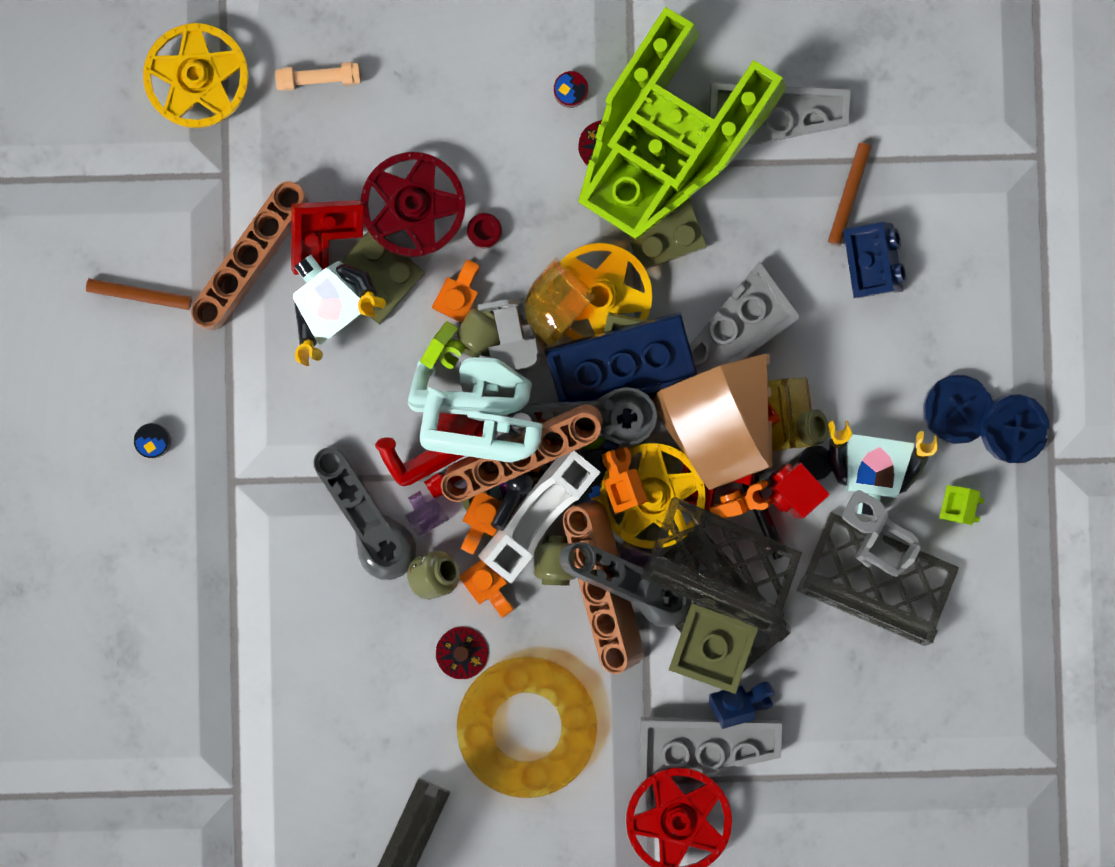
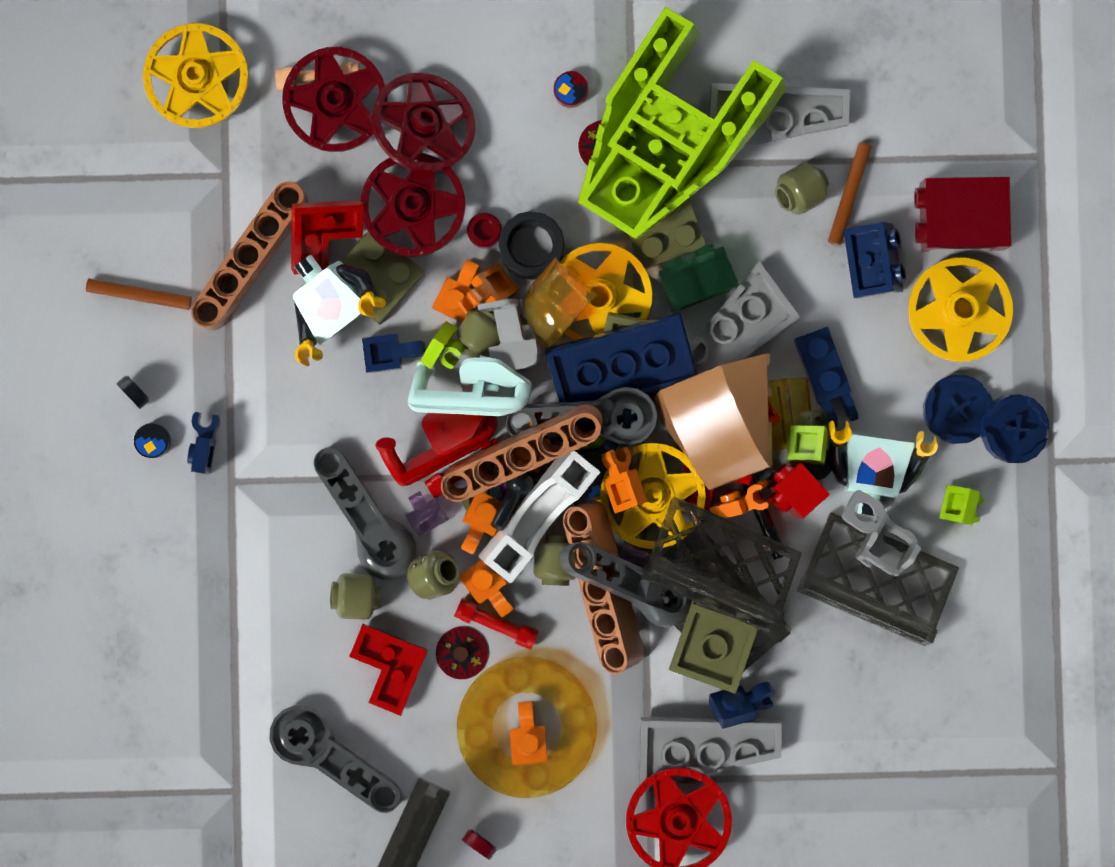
(135, 394): none -> black tile
(202, 452): none -> dark blue plate
(326, 754): none -> dark grey beam
(332, 98): none -> dark red wheel
(355, 596): none -> olive head
(385, 352): none -> dark blue plate
(398, 664): none -> red plate
(423, 122): none -> dark red wheel
(479, 844): none -> dark red tile
(480, 447): light aqua piece -> none
(489, 286): none -> orange plate
(516, 223): none -> black tyre
(524, 635): none -> red bar
(528, 741): none -> orange plate
(697, 278): none -> clear green brick
(801, 188): none -> olive head
(807, 444): none -> lime tile
(825, 373): none -> dark blue hinge
(960, 309): none -> yellow wheel
(963, 213): none -> dark red panel

